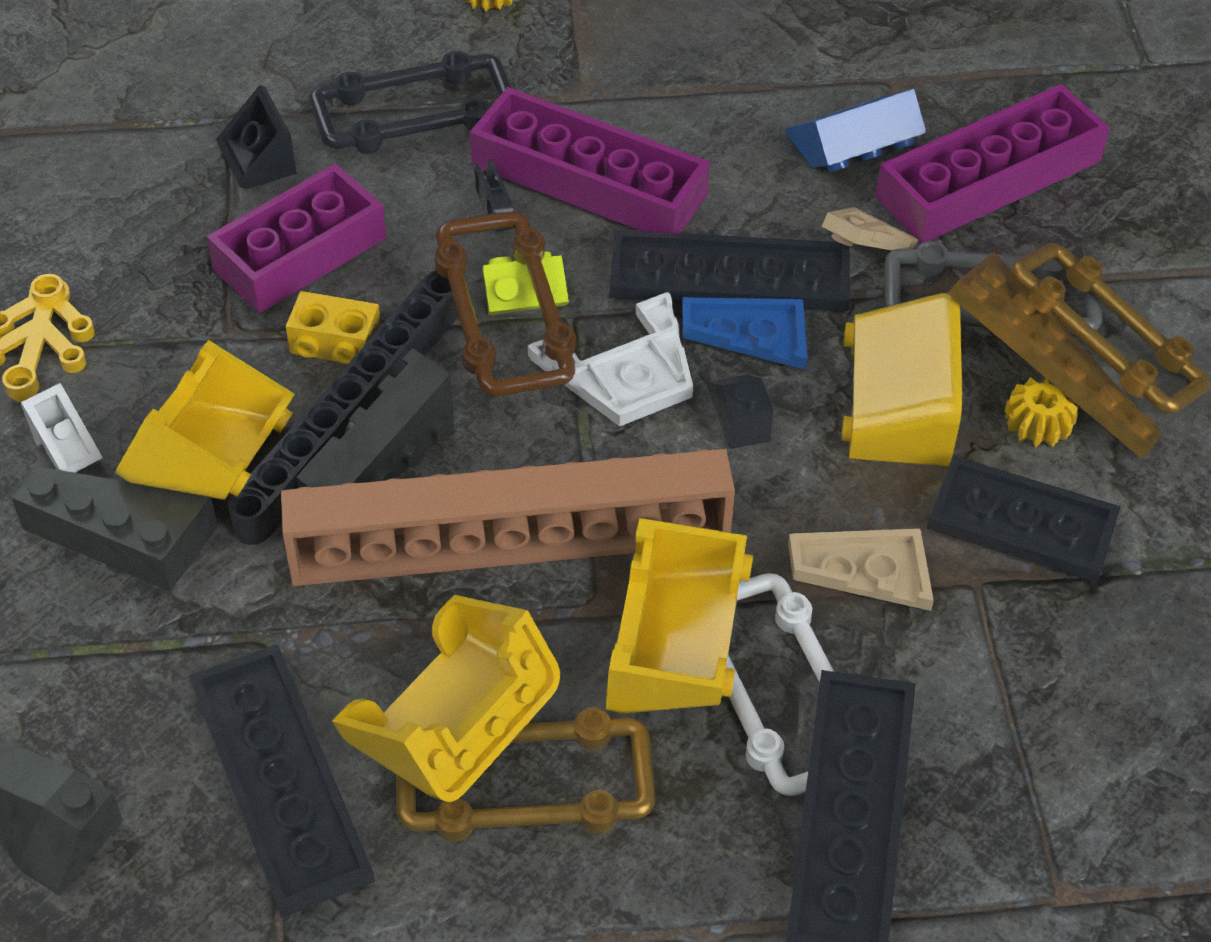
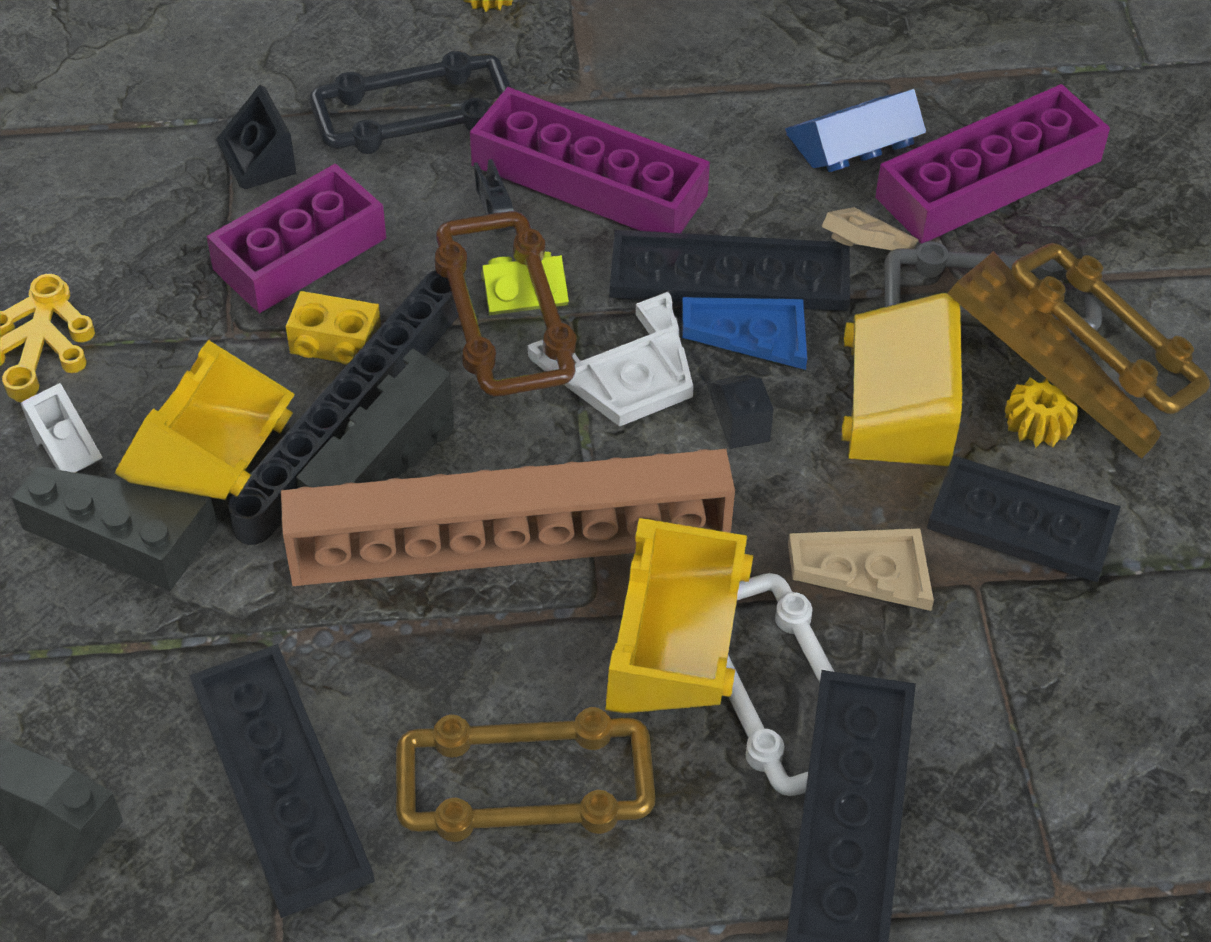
(464, 704): yellow windscreen -> none

